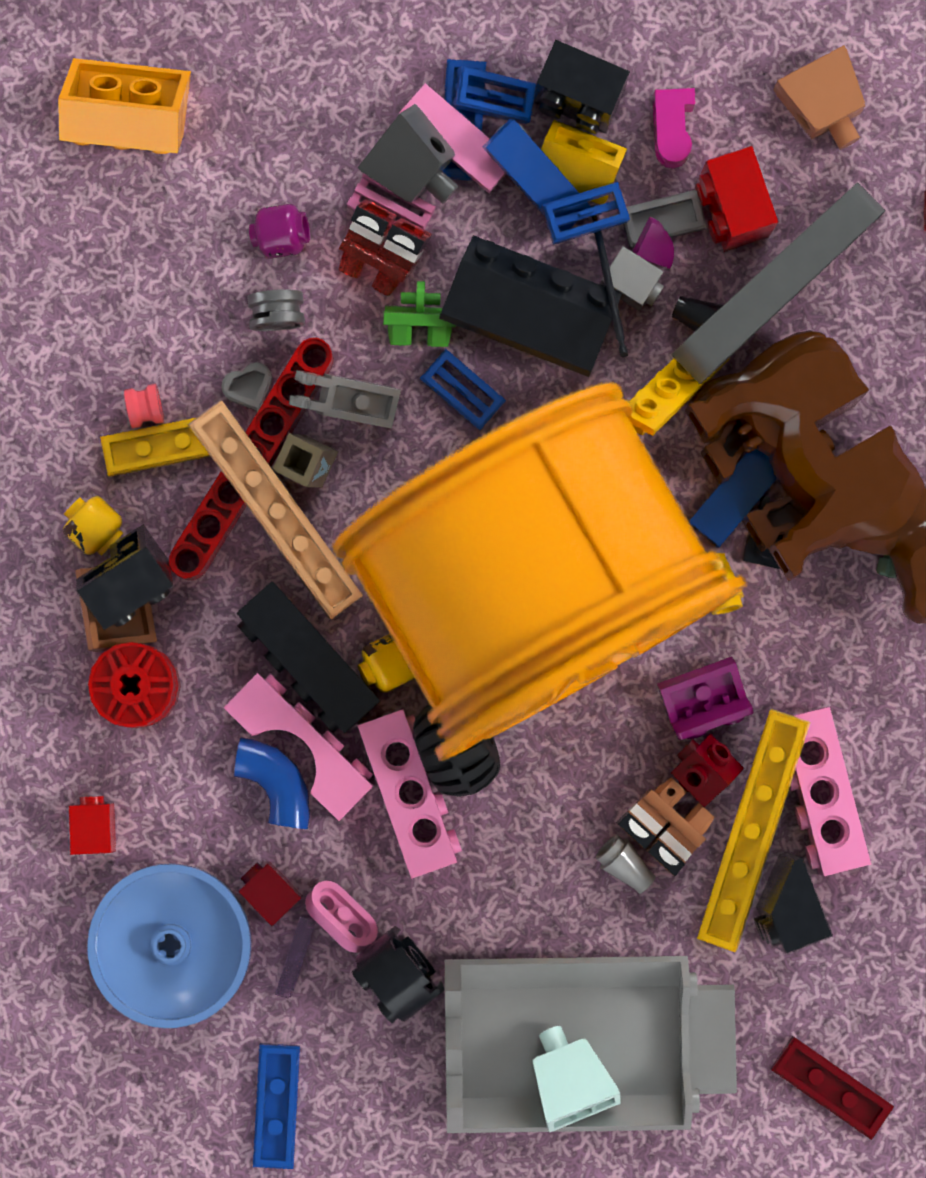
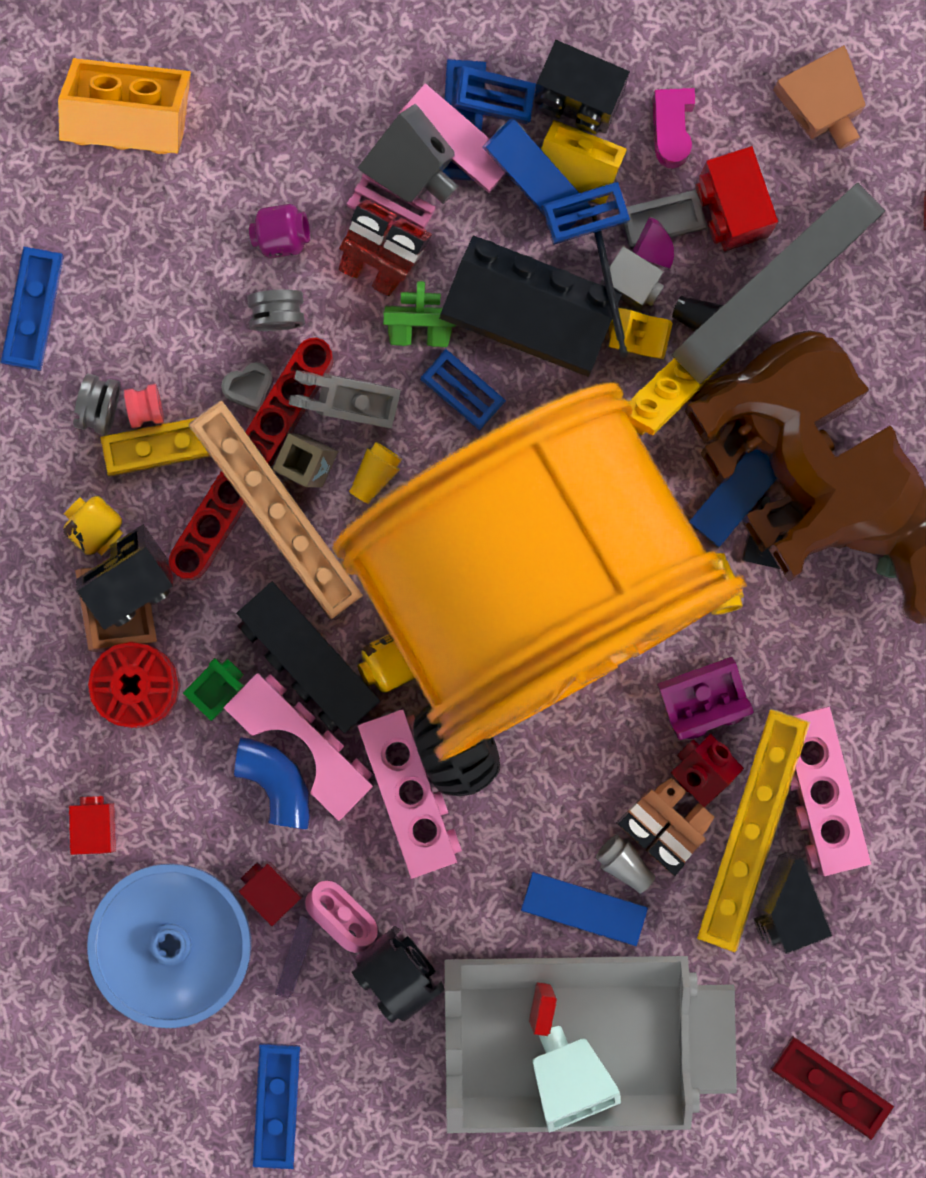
(32, 308): none -> blue tile
(96, 404): none -> flat silver wheel
(215, 687): none -> green bracket
(374, 472): none -> yellow cone
(542, 1009): none -> red tile
(584, 908): none -> blue tile
(642, 334): none -> yellow bracket

